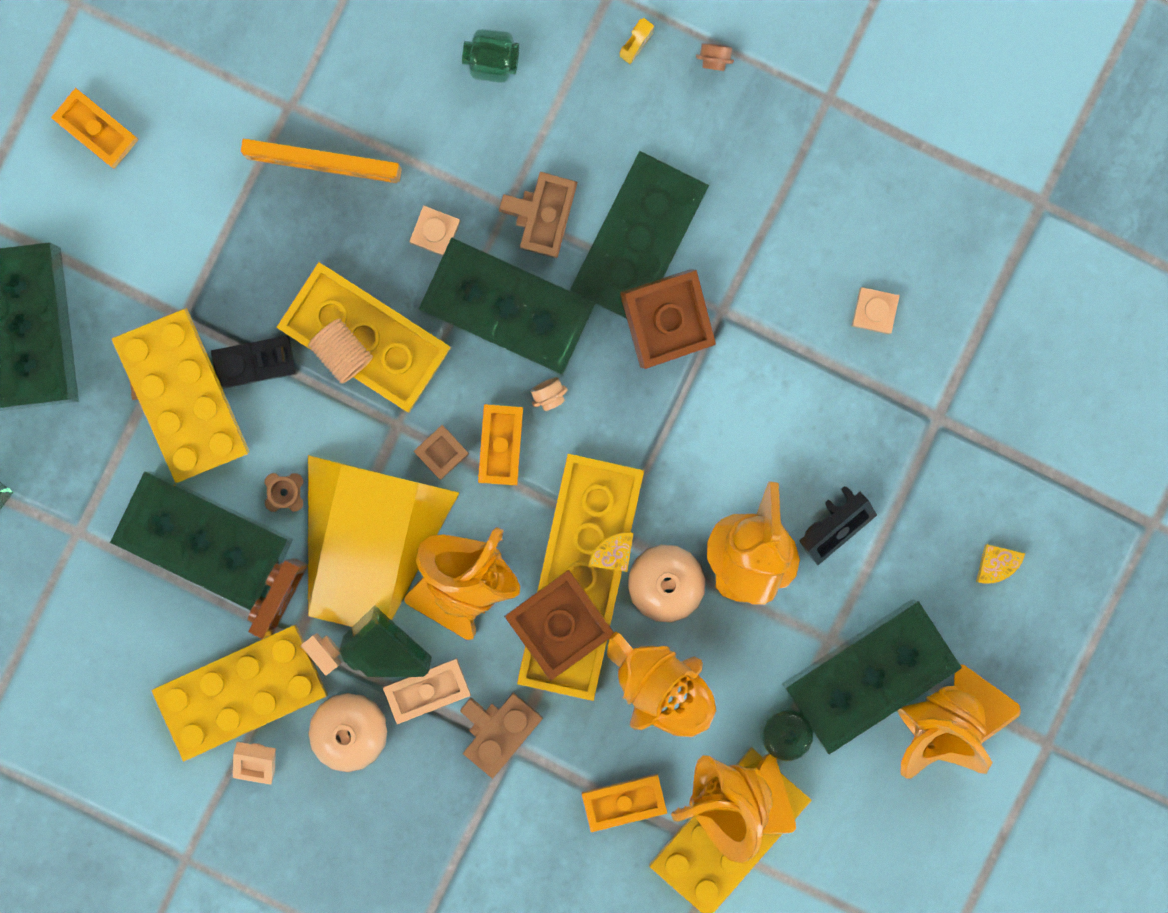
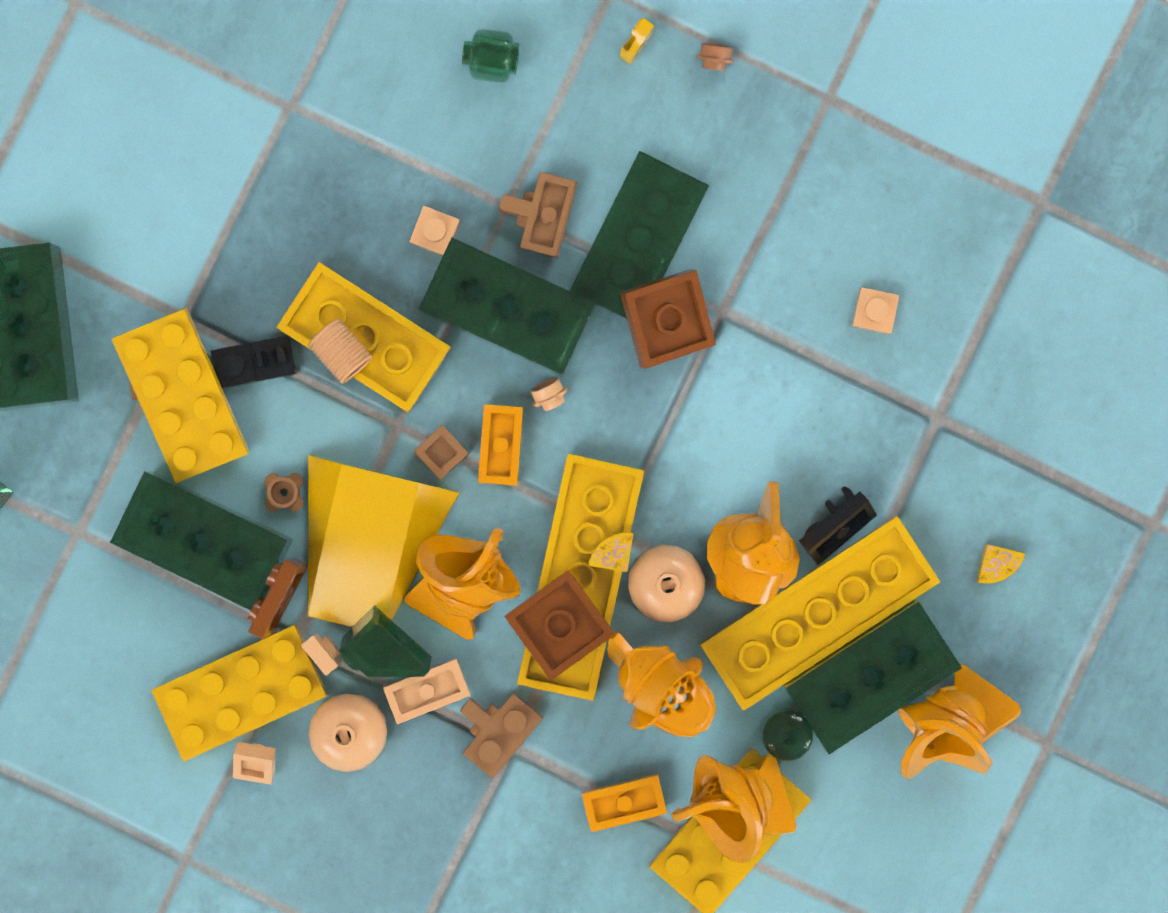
(94, 128): light orange plate -> none
(321, 161): light orange tile -> none
(820, 613): none -> yellow plate

